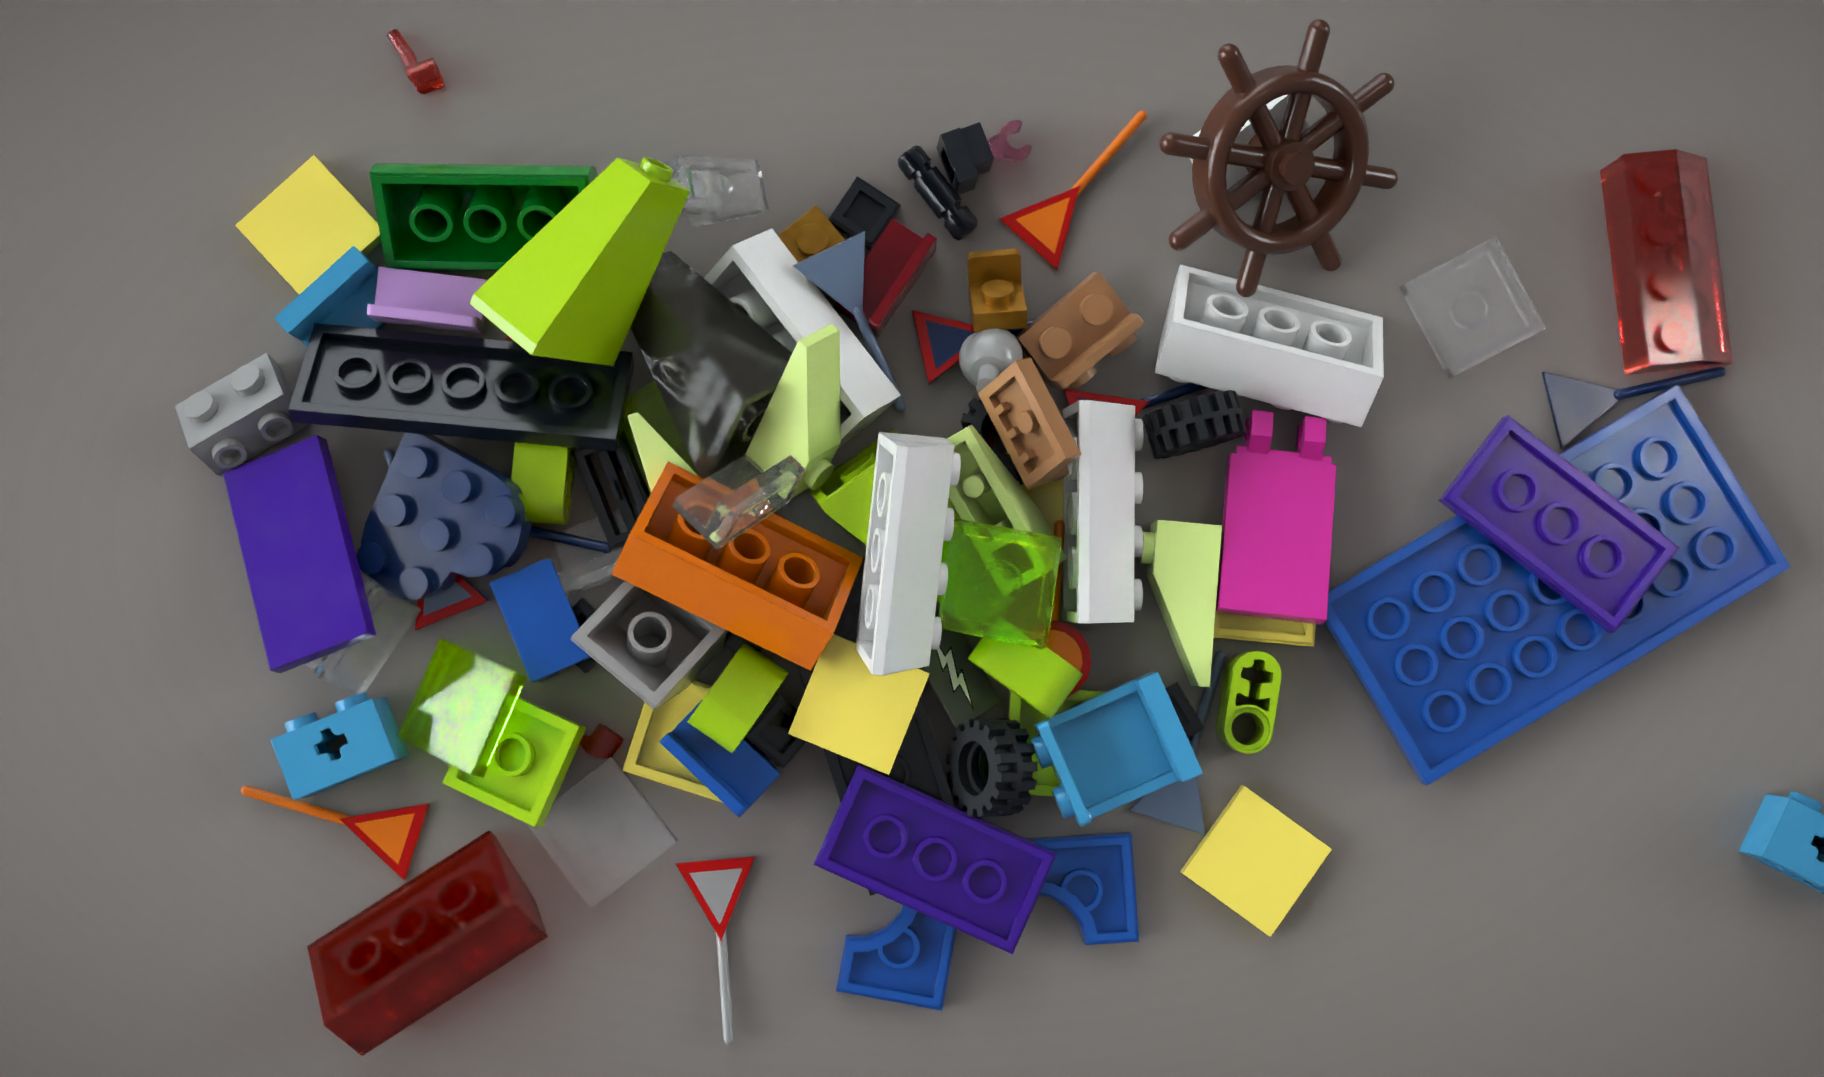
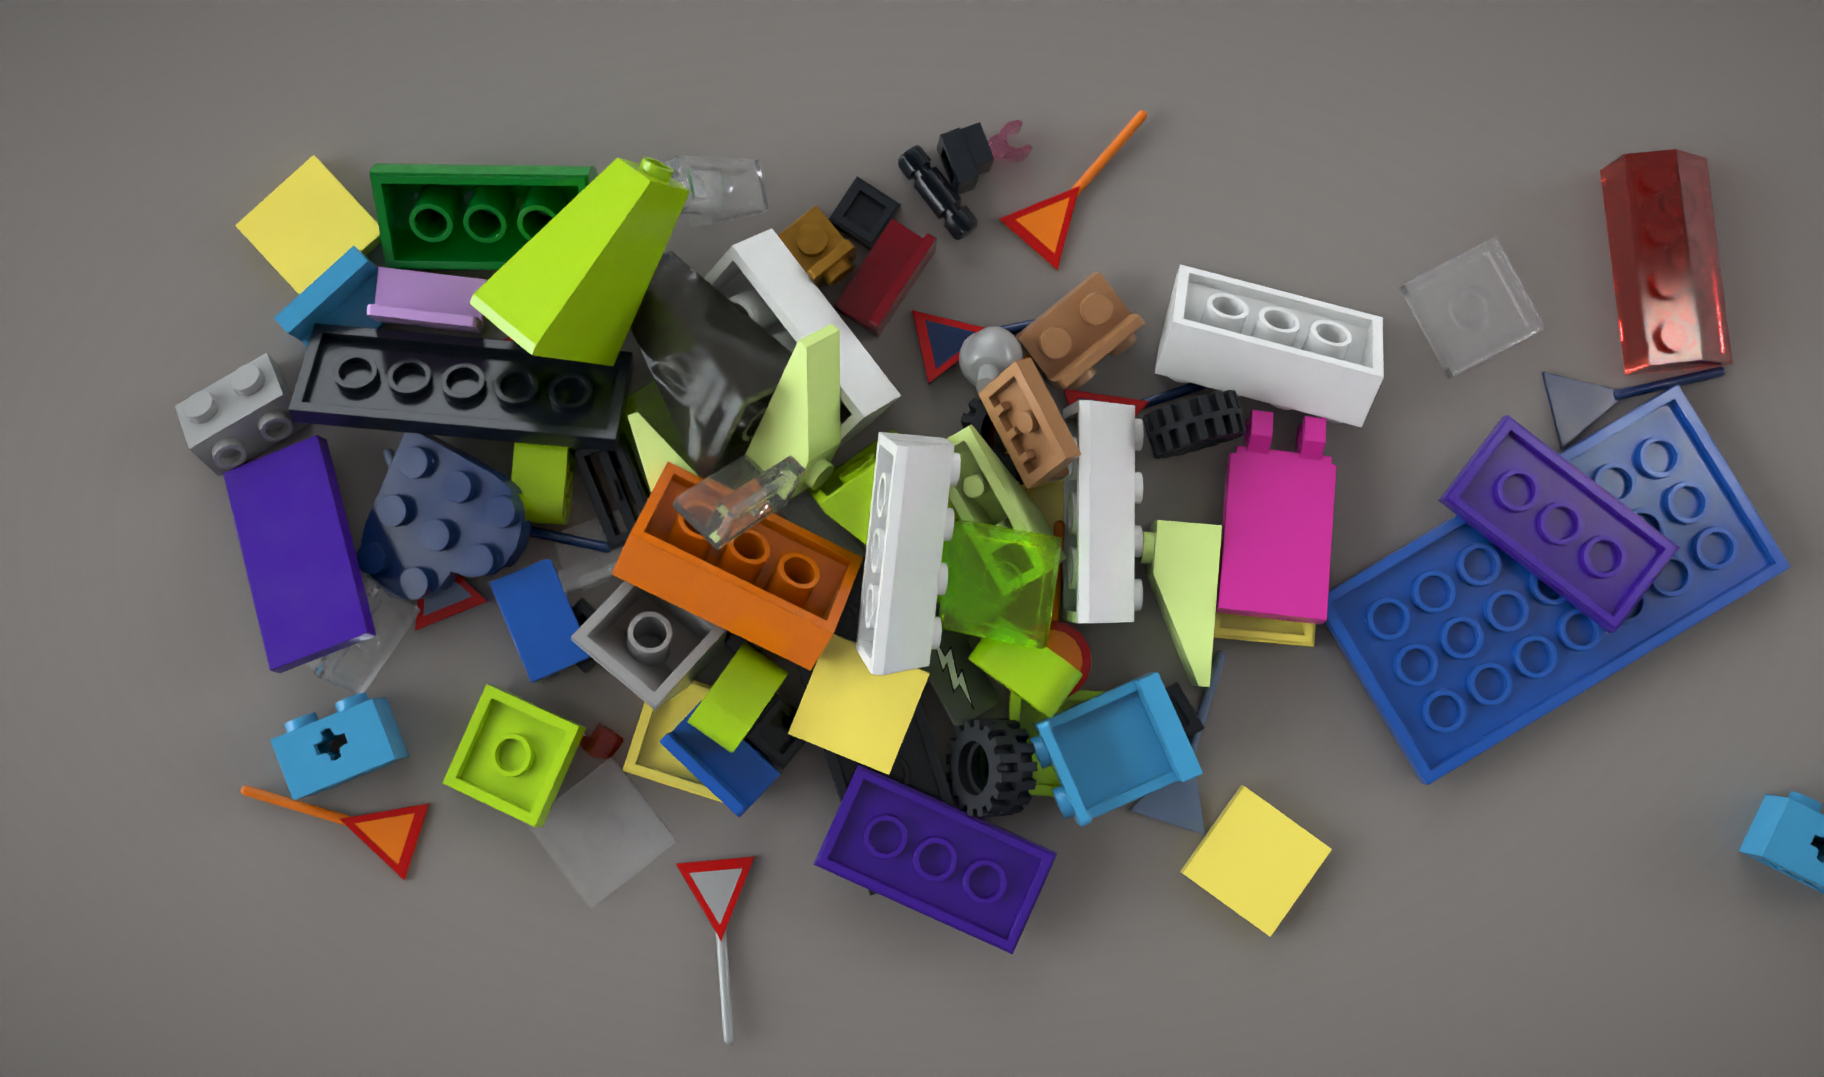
(423, 74): clear red hand -> none
(423, 944): clear red slope -> none
(462, 707): clear neon green tile -> none
(841, 275): sand blue piece -> none
(900, 962): blue tile -> none
(996, 290): pearl gold bracket -> none
(1096, 884): blue tile -> none
(1263, 143): reddish brown brick -> none
(1266, 691): lime beam -> none

